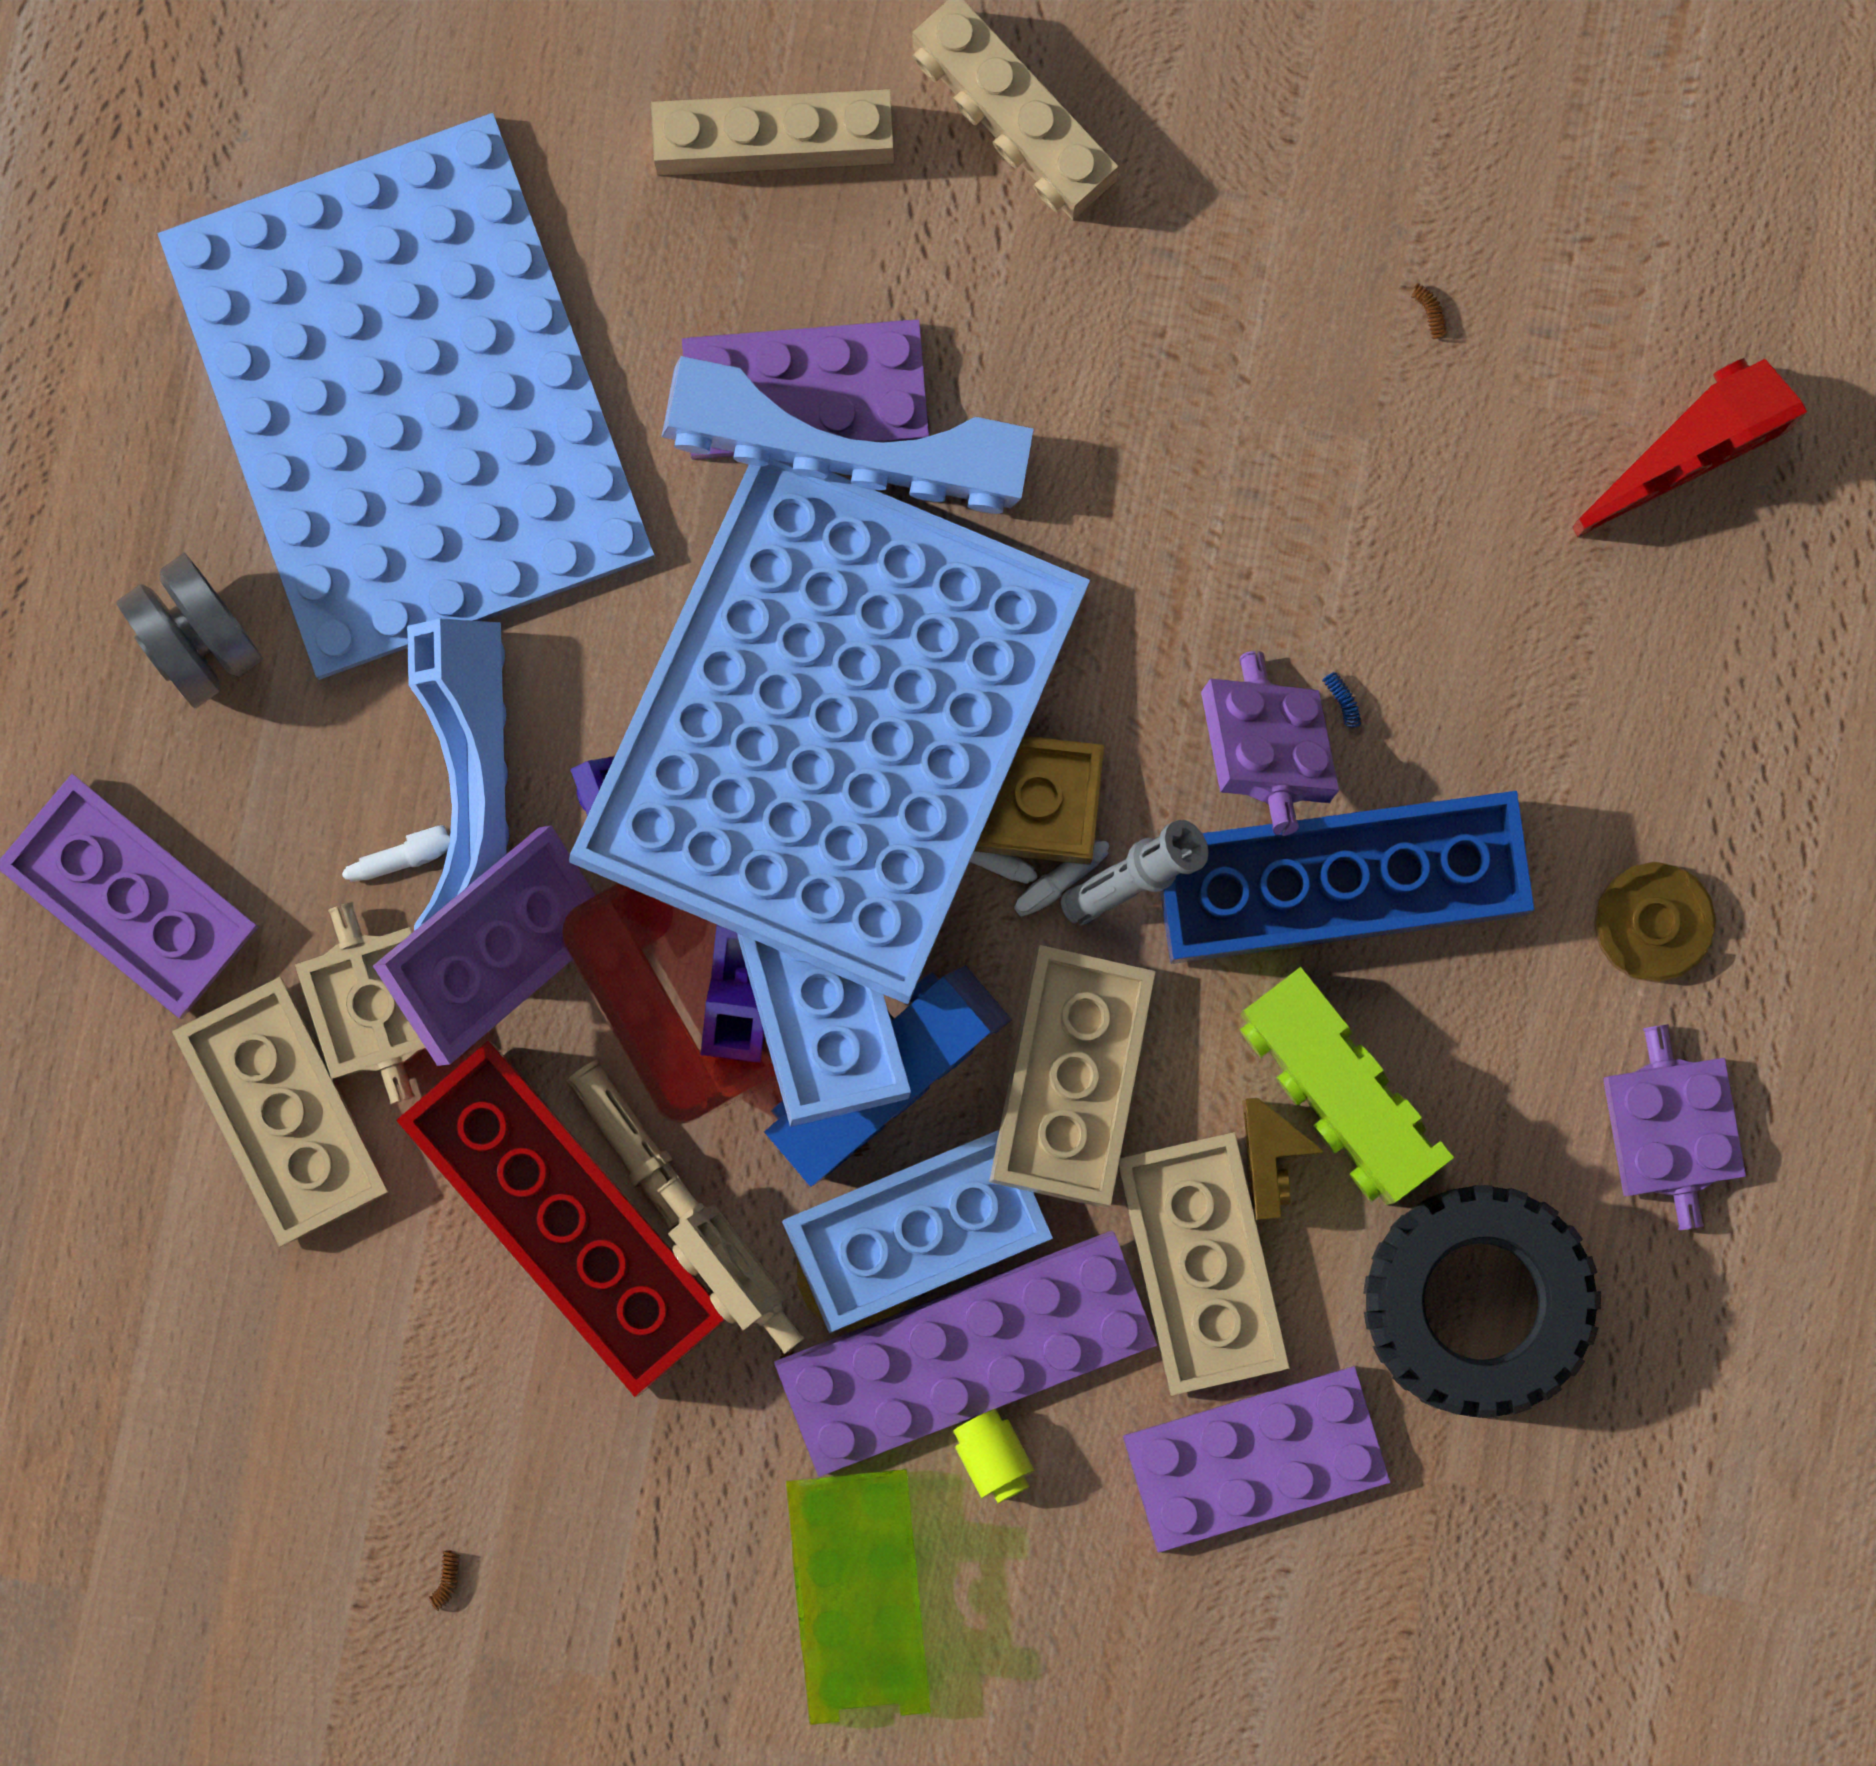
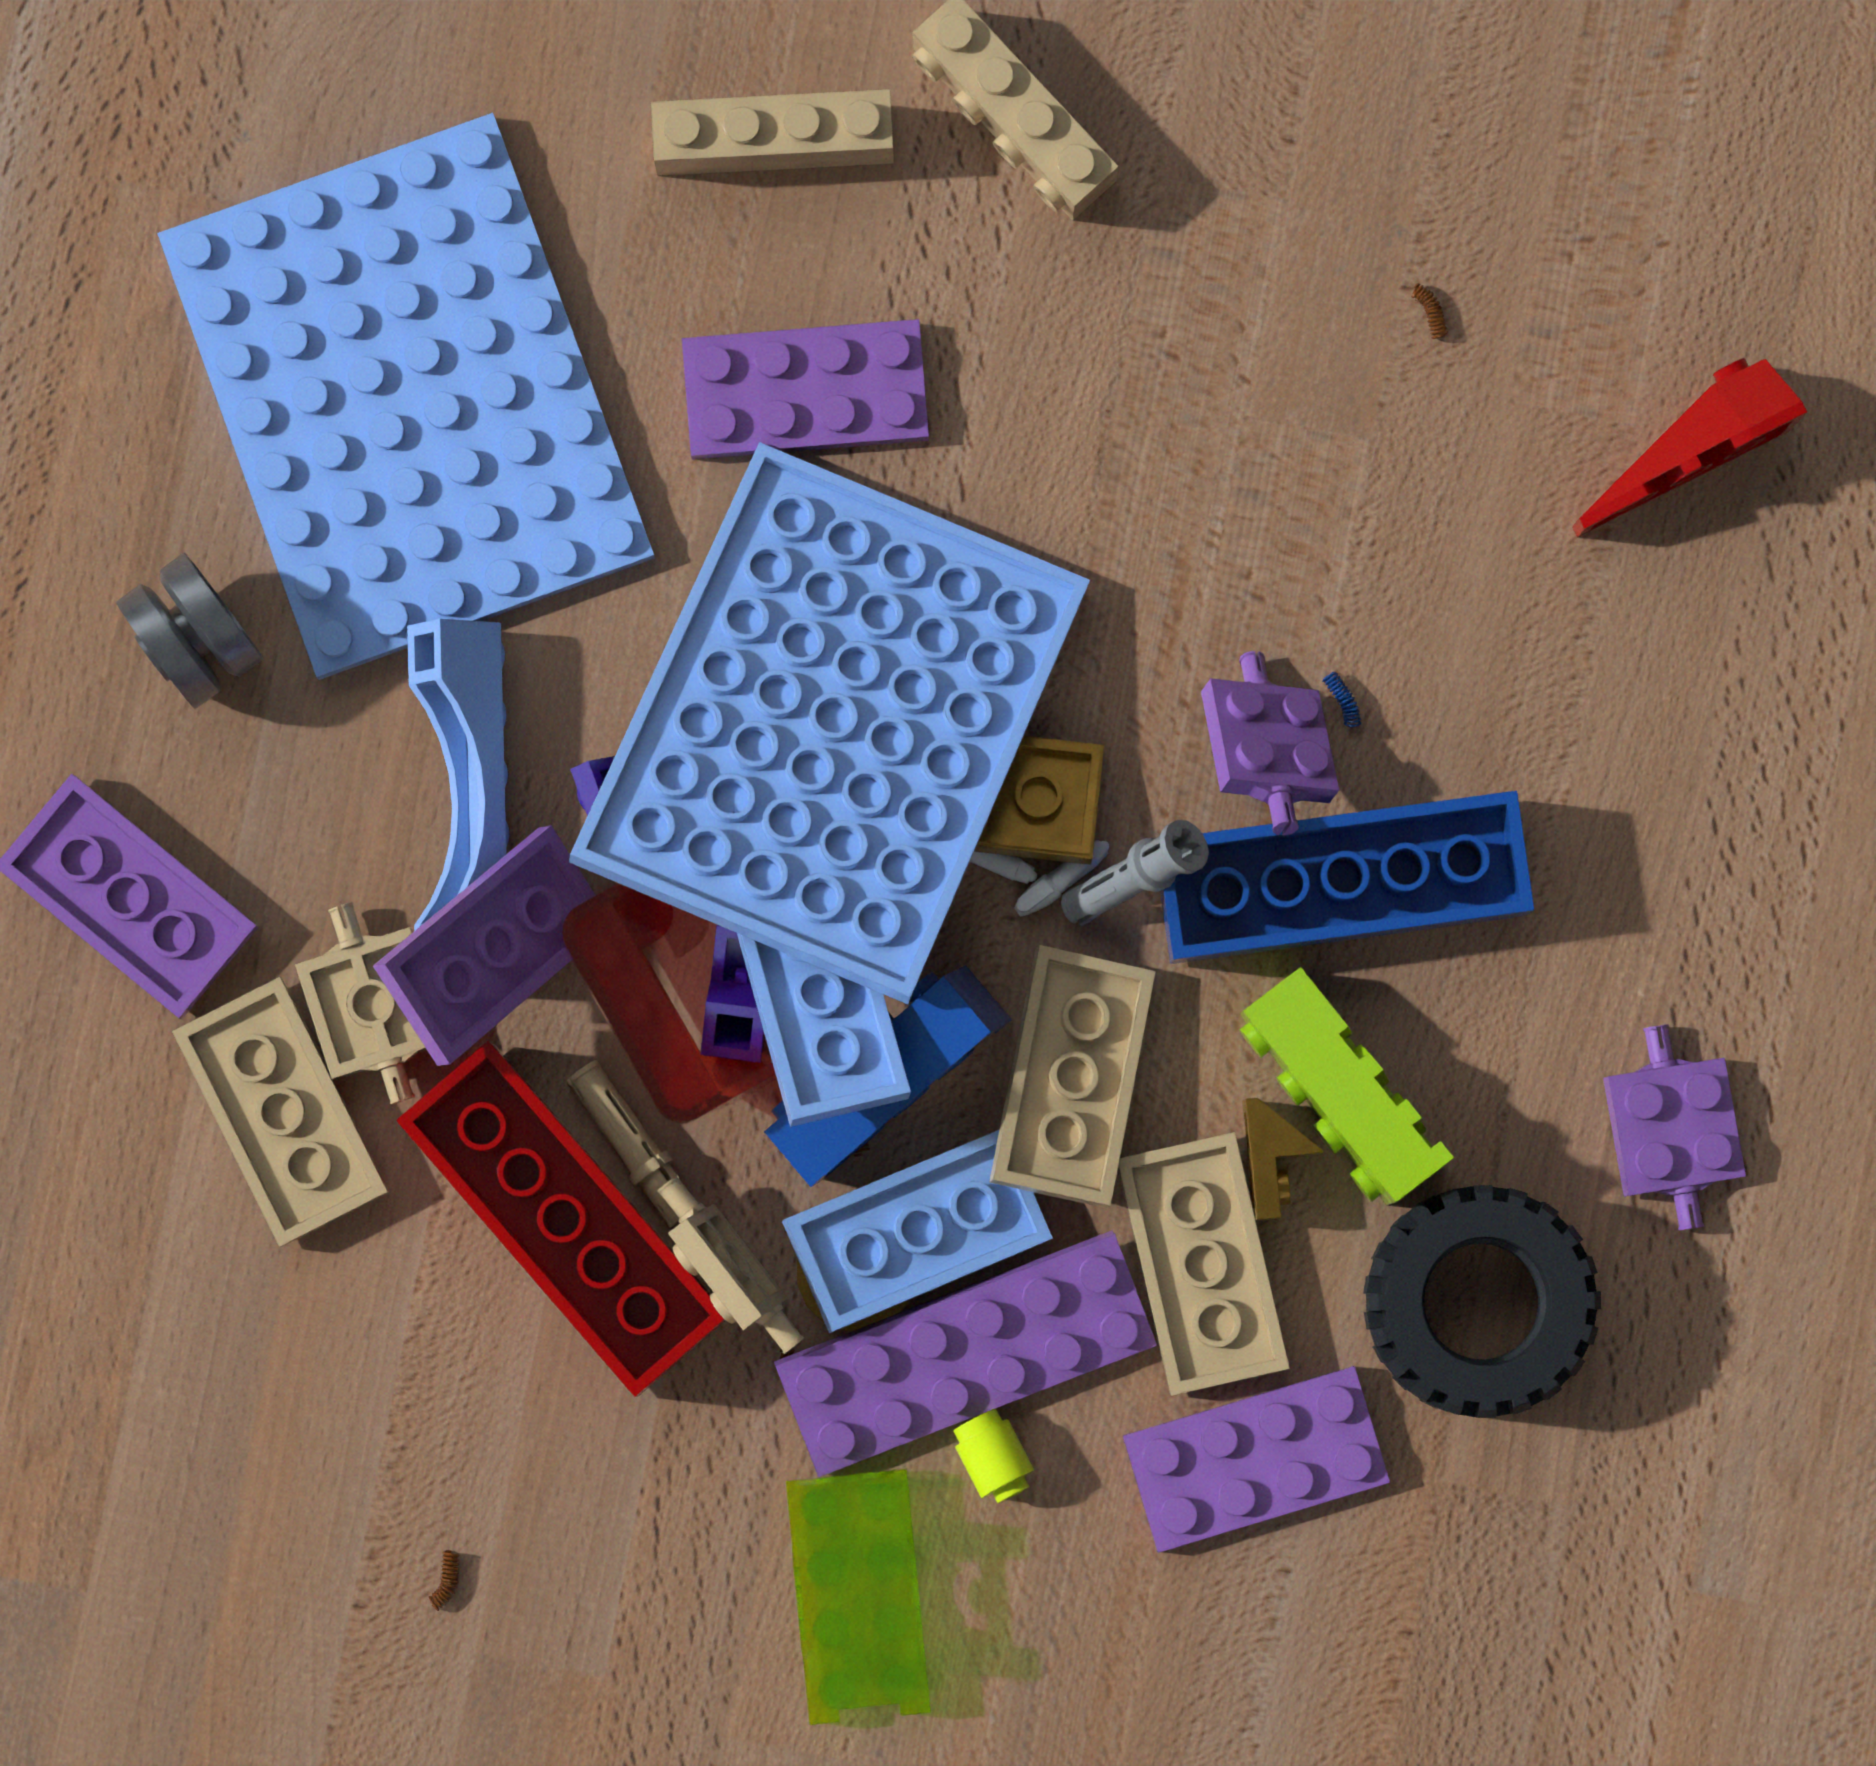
(417, 850): white piece -> none
(726, 411): light blue arch -> none
(1655, 922): pearl gold tile -> none

